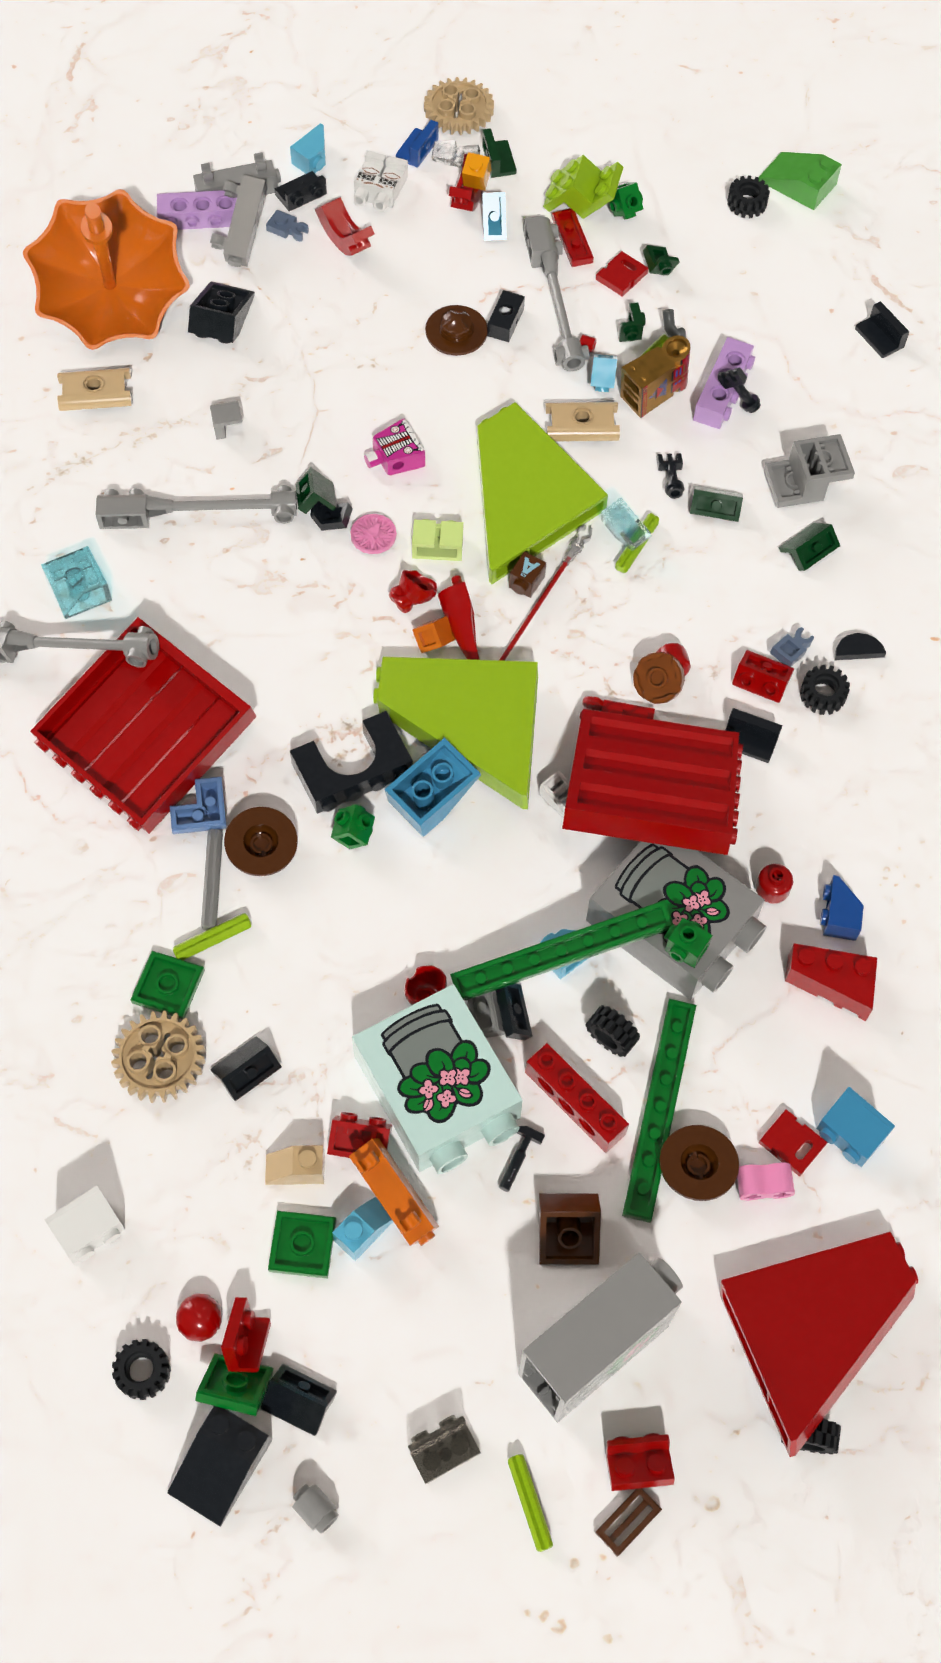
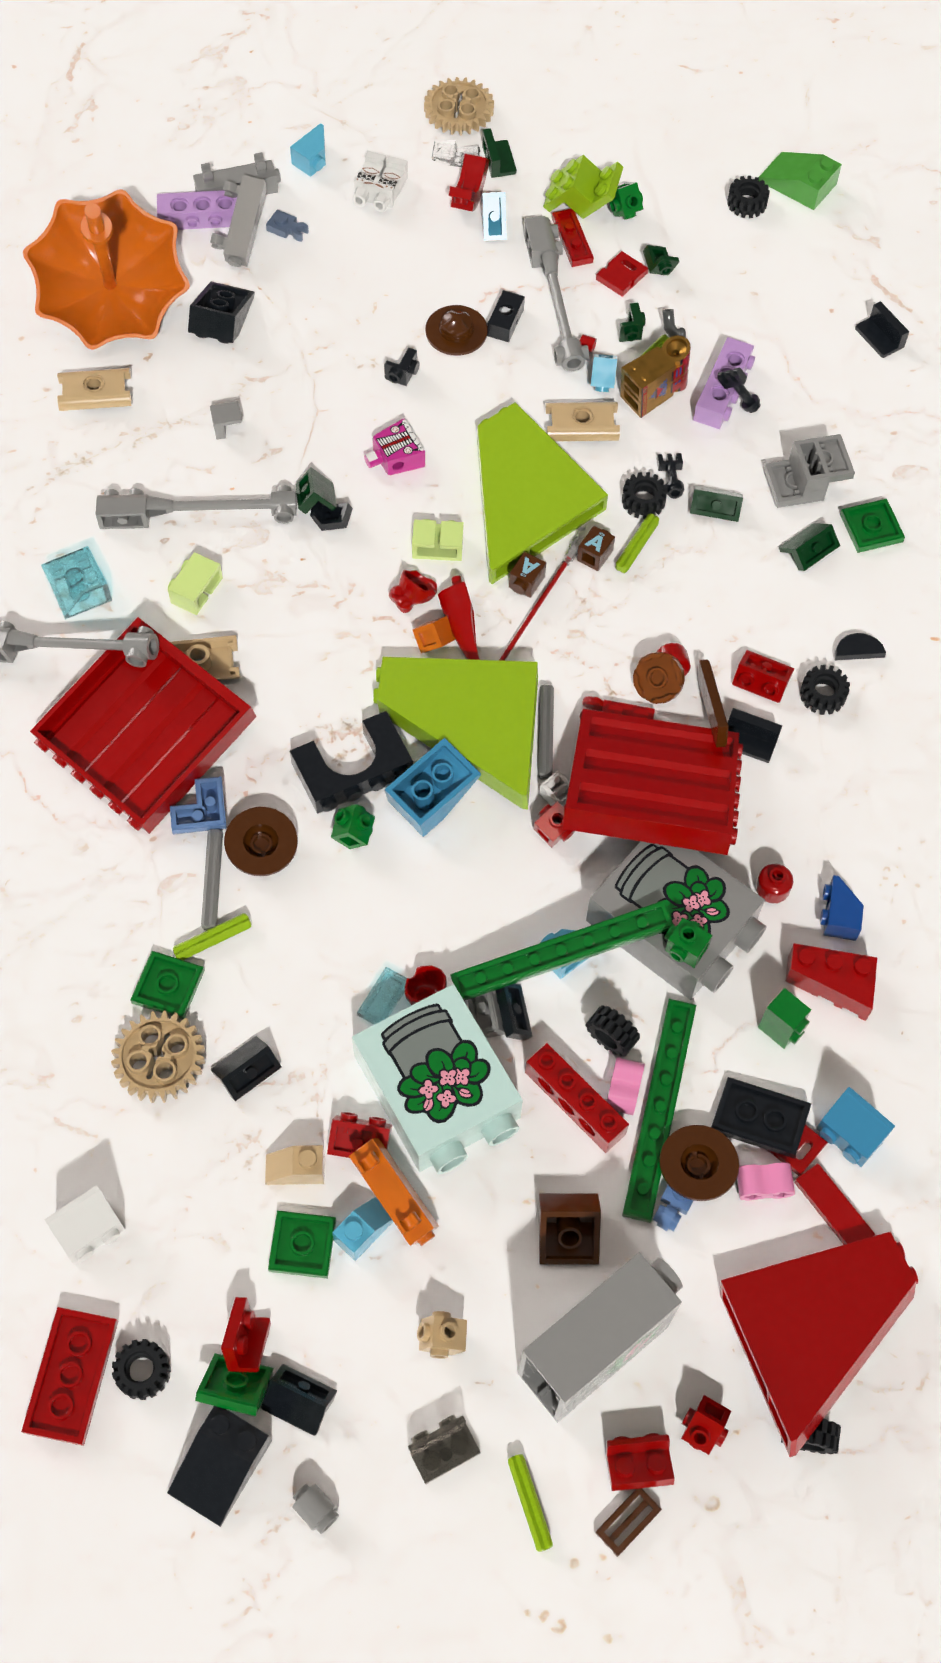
(70, 1376): none -> red plate
(196, 576): none -> yellowish green piece
(199, 1317): red hair -> none
(215, 655): none -> tan piece
(301, 190): black bracket -> none
(341, 228): arch -> none
(373, 533): bright pink wheel -> none
(383, 997): none -> clear light blue tile
(402, 372): none -> black bracket
(419, 144): blue panel -> none
(442, 1335): none -> tan brick
(476, 171): light orange brick -> none
(516, 1162): black piece -> none
(546, 716): none -> light grey axle
(547, 829): none -> brick
(596, 548): none -> reddish brown brick
(625, 524): clear light blue slope -> none
(625, 1085): none -> bright pink axle
(644, 484): none -> black tyre
(667, 1216): none -> medium blue plate
(706, 1425): none -> red brick
(712, 703): none -> reddish brown tile
(761, 1117): none -> black tile
(785, 1019): none -> green brick
(790, 648): sand blue plate -> none
(833, 1206): none -> red tile
(872, 525): none -> green tile

